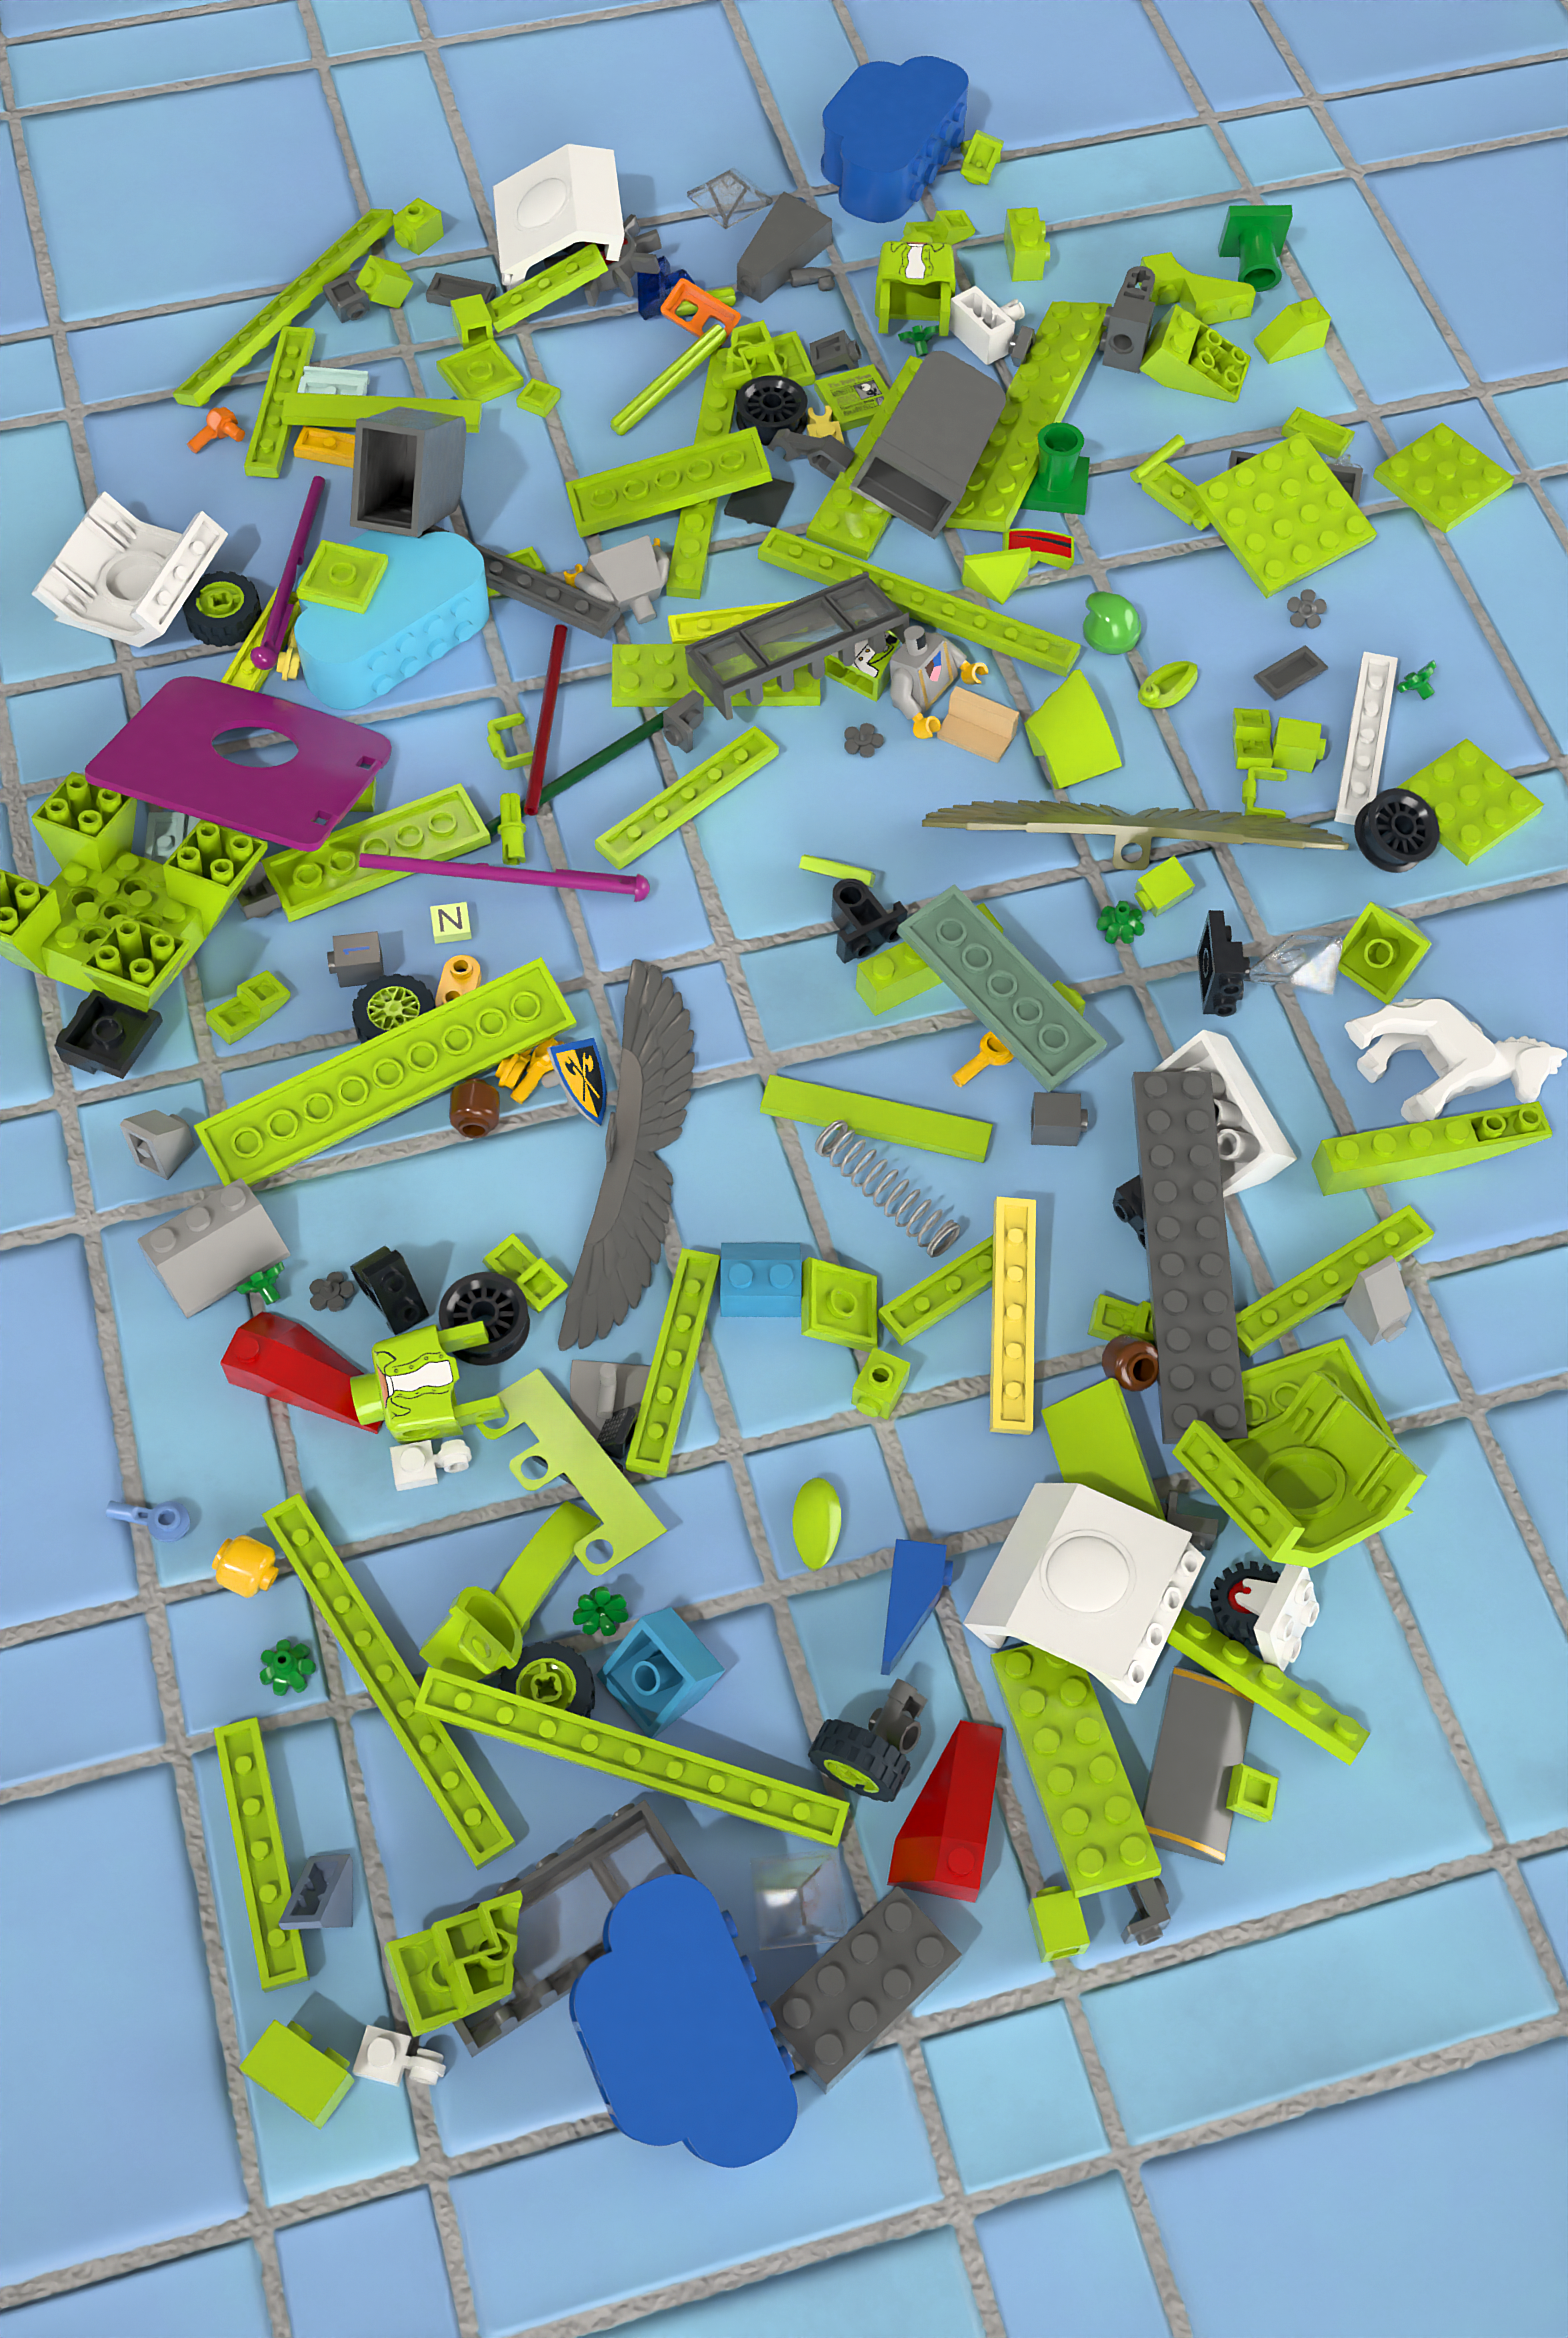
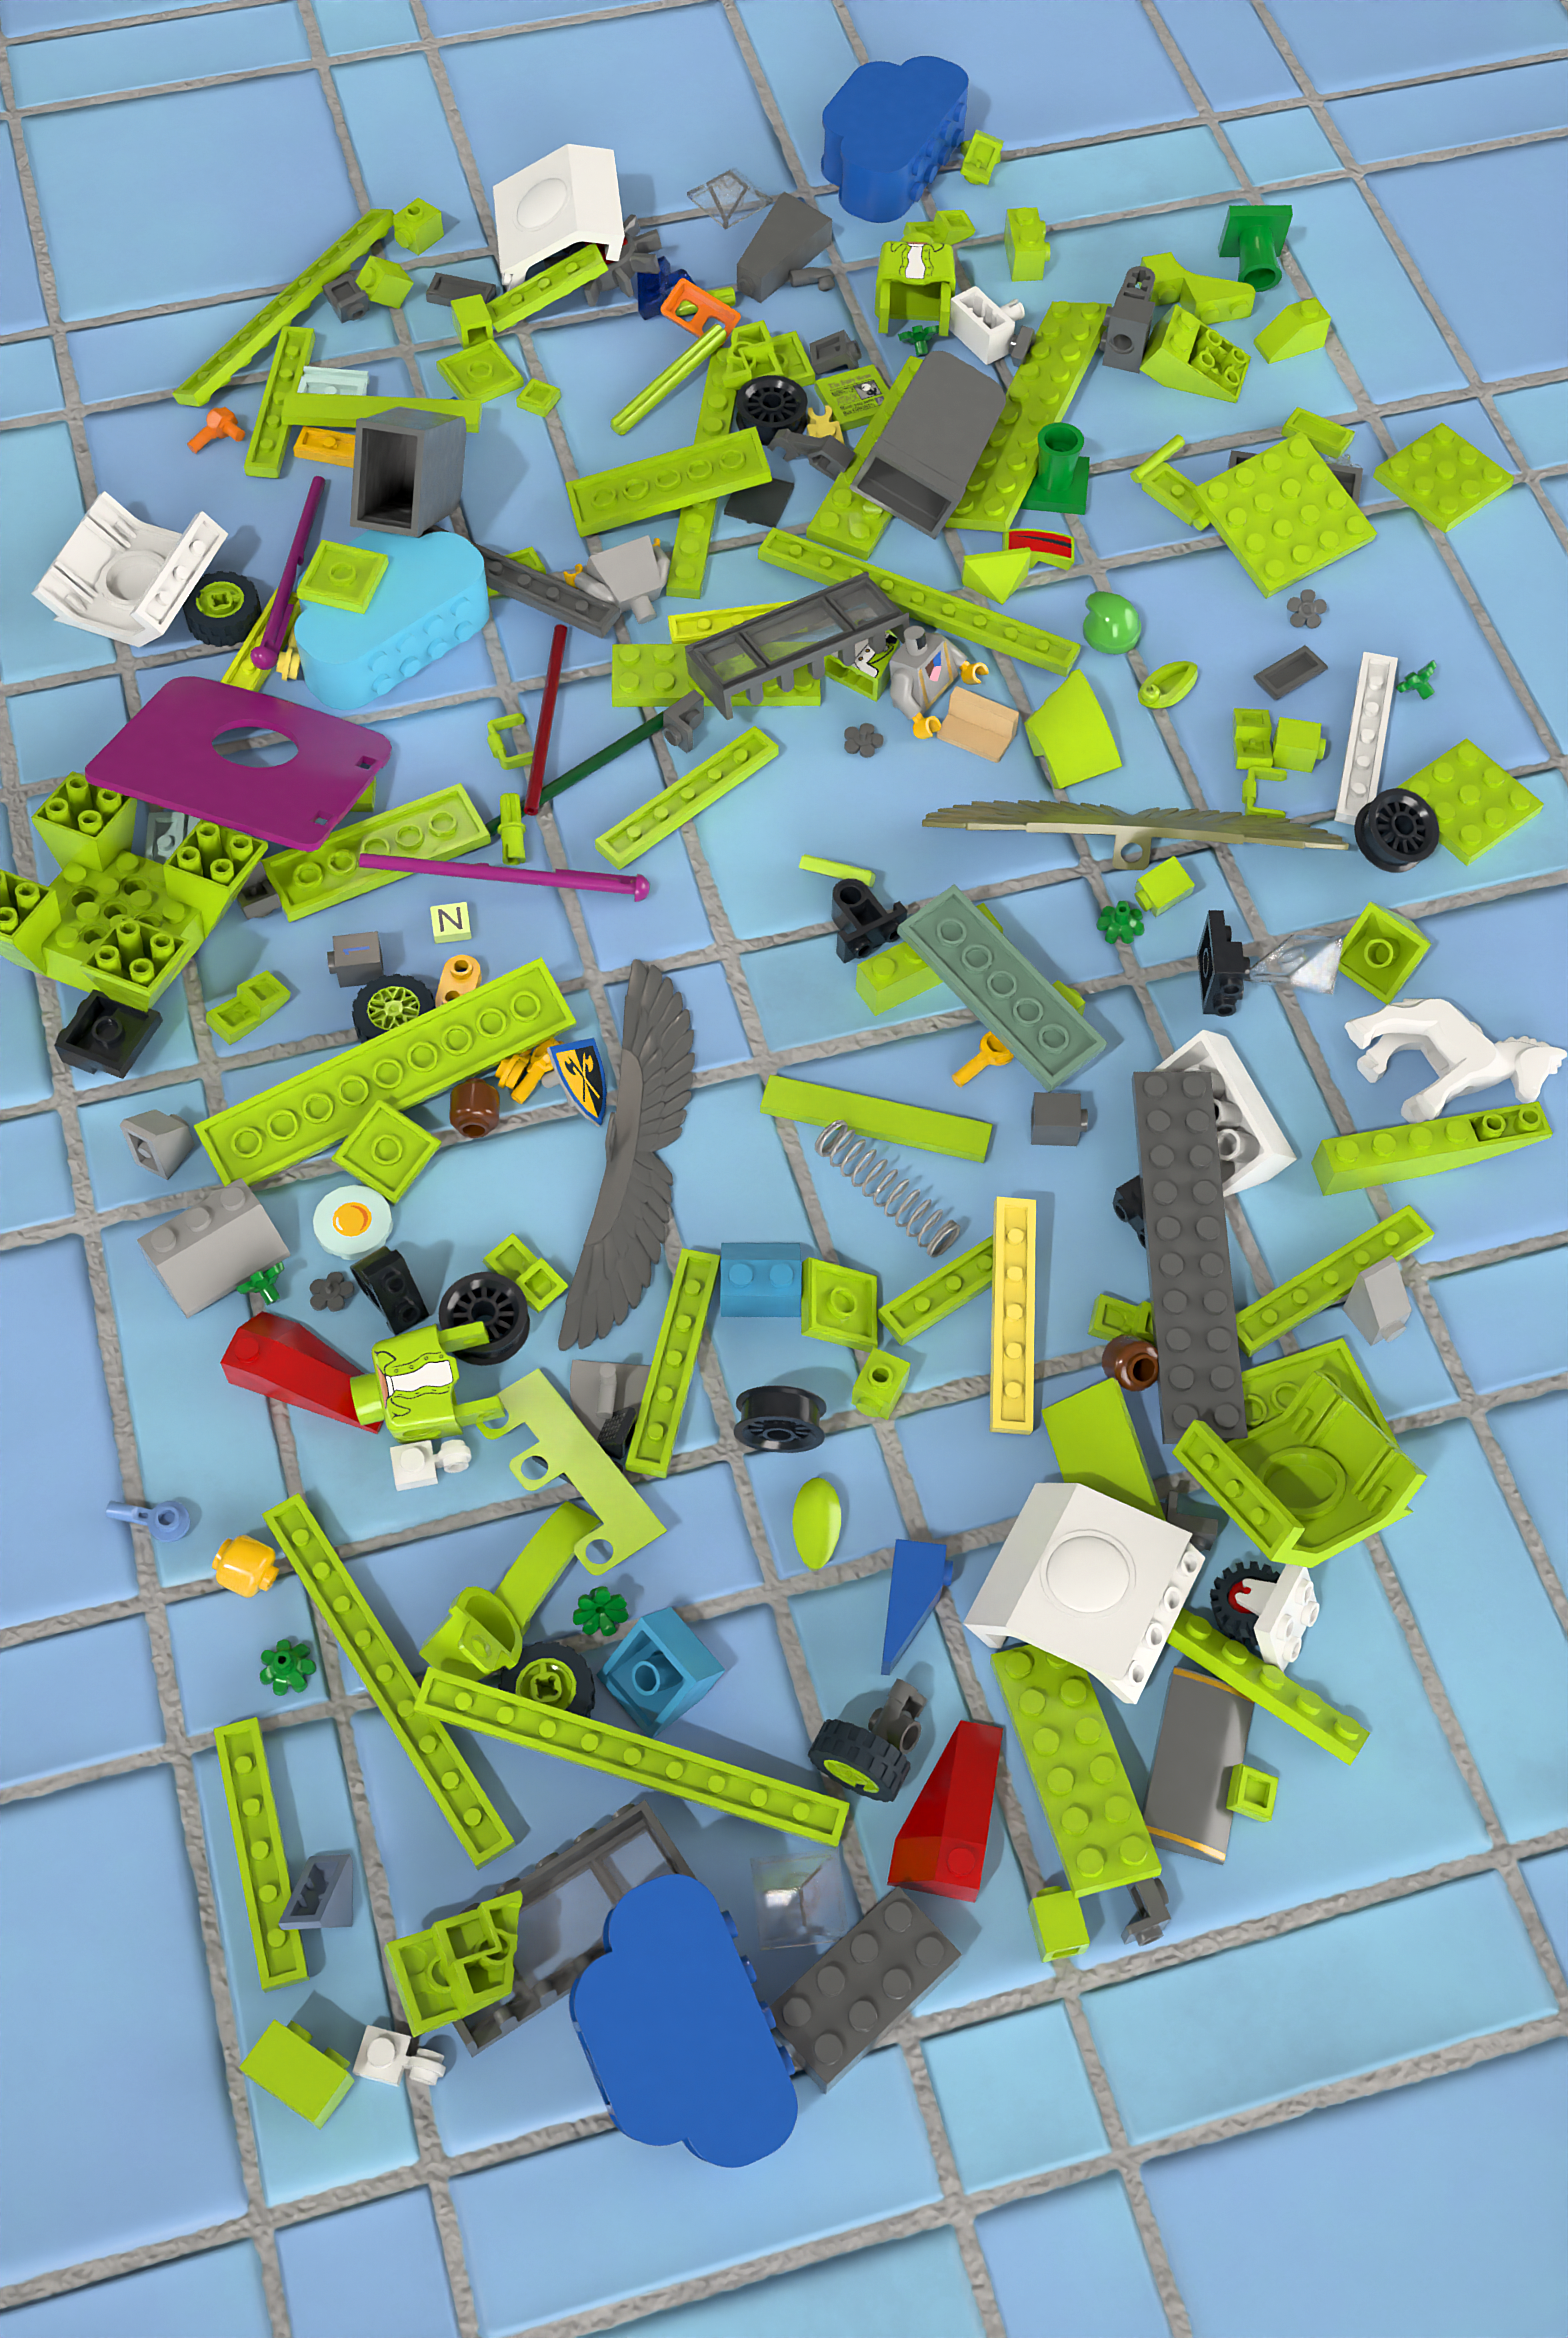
(352, 1222): none -> light aqua tile
(386, 1151): none -> lime tile
(780, 1419): none -> black wheel

